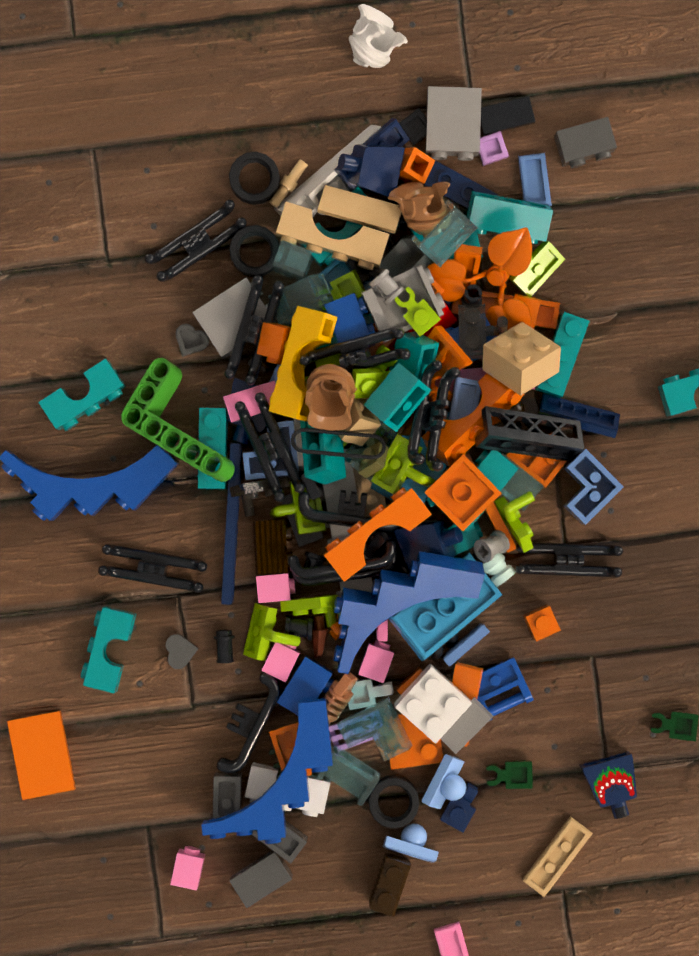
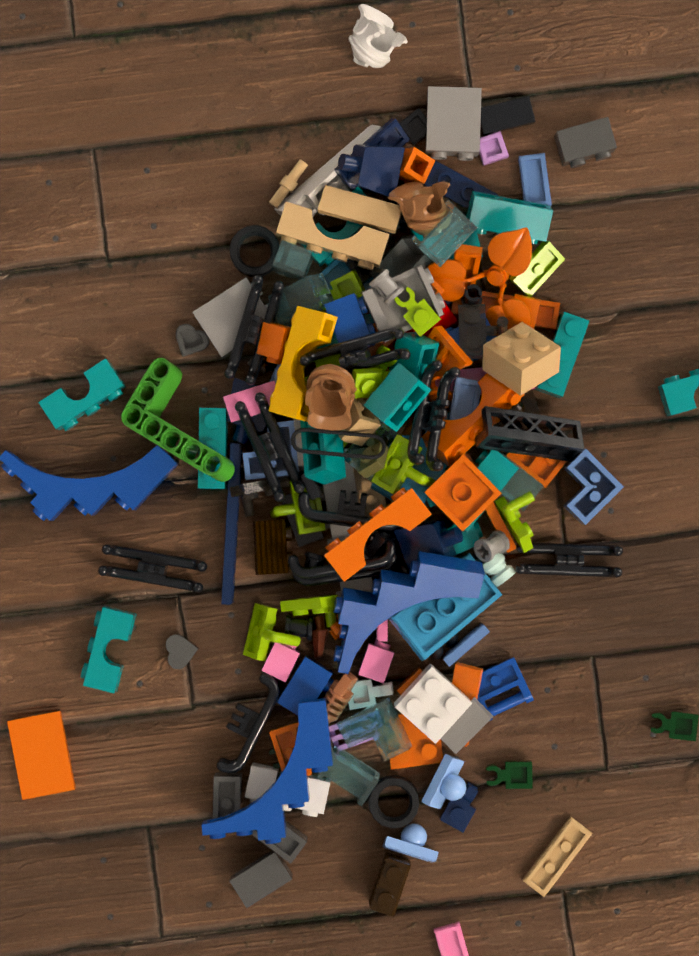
(188, 868): bright pink brick -> none
(196, 242): black piece -> none
(224, 646): black pin -> none
(238, 165): black tyre -> none
(275, 587): bright pink brick -> none
(541, 622): orange brick -> none
(591, 418): dark blue plate -> none
(612, 782): dark blue torso -> none

